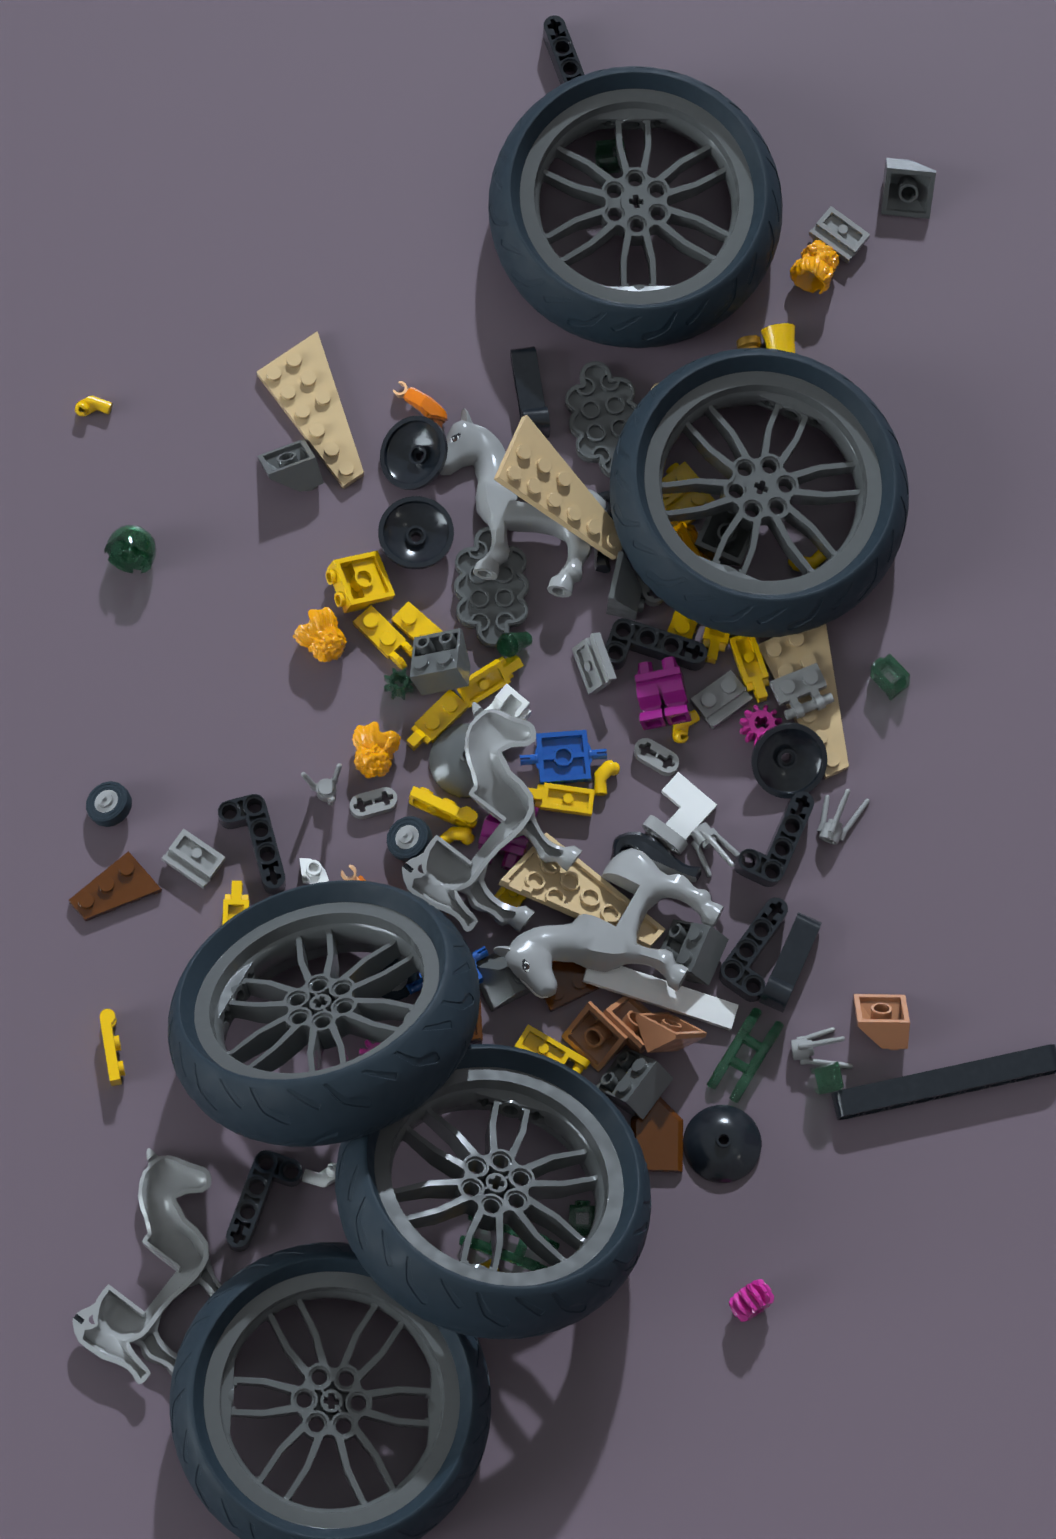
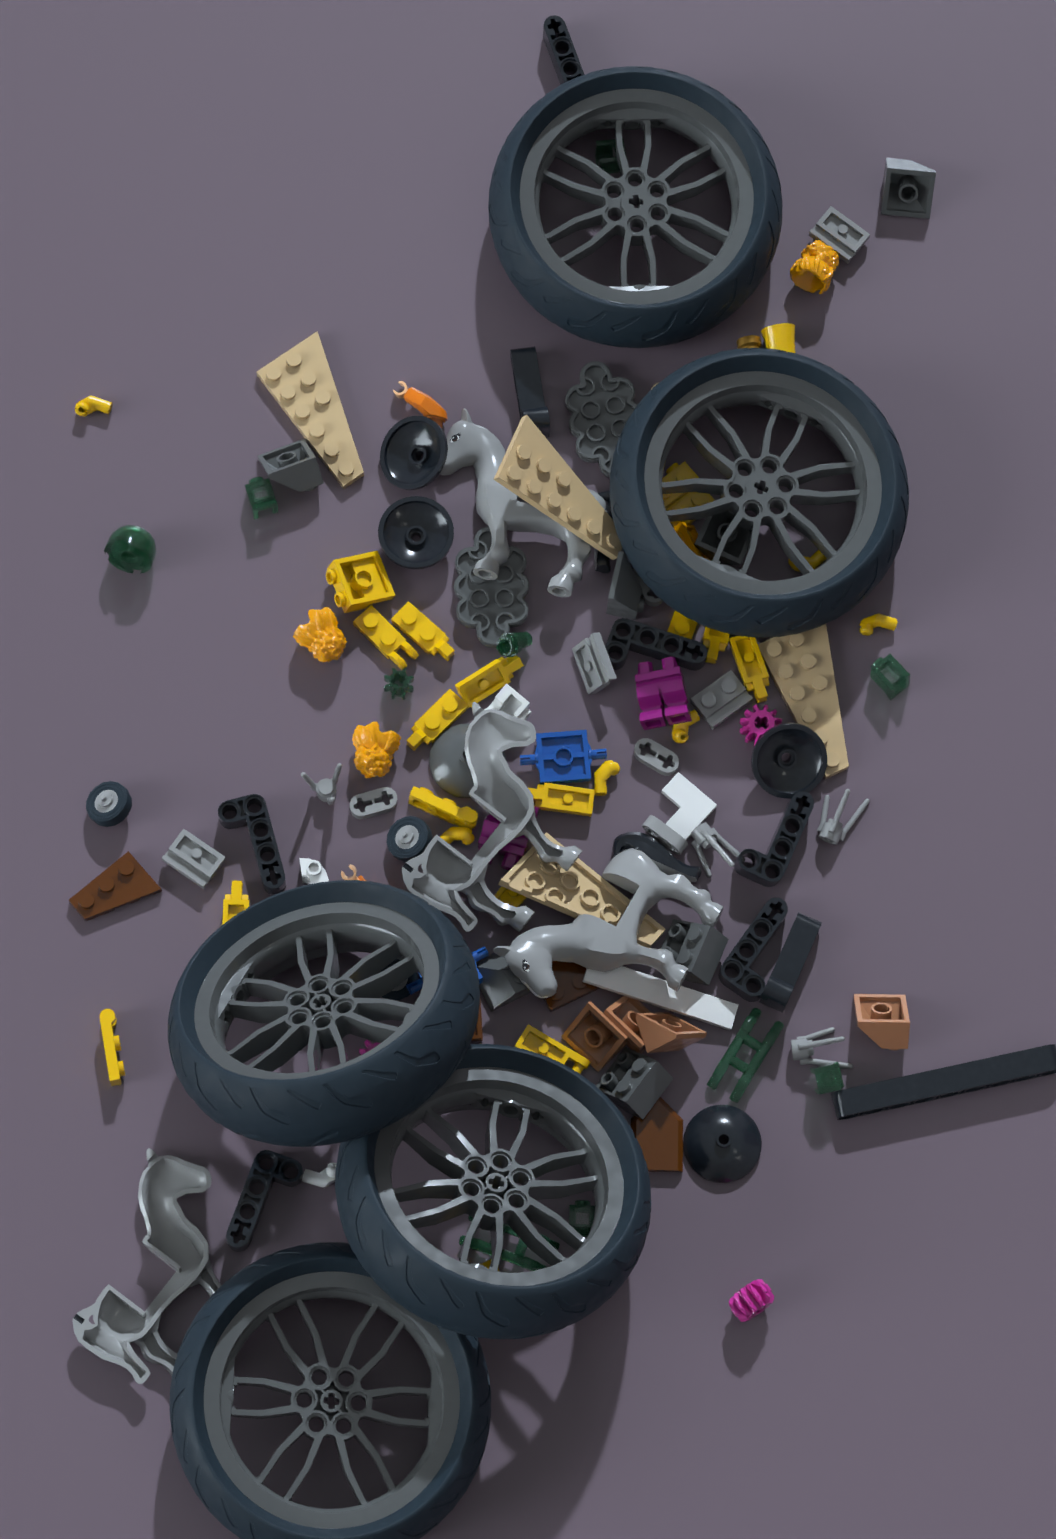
(260, 496): none -> clear green window
(440, 662): dark grey slope -> none
(798, 685): light grey plate -> none
(877, 620): none -> yellow arm

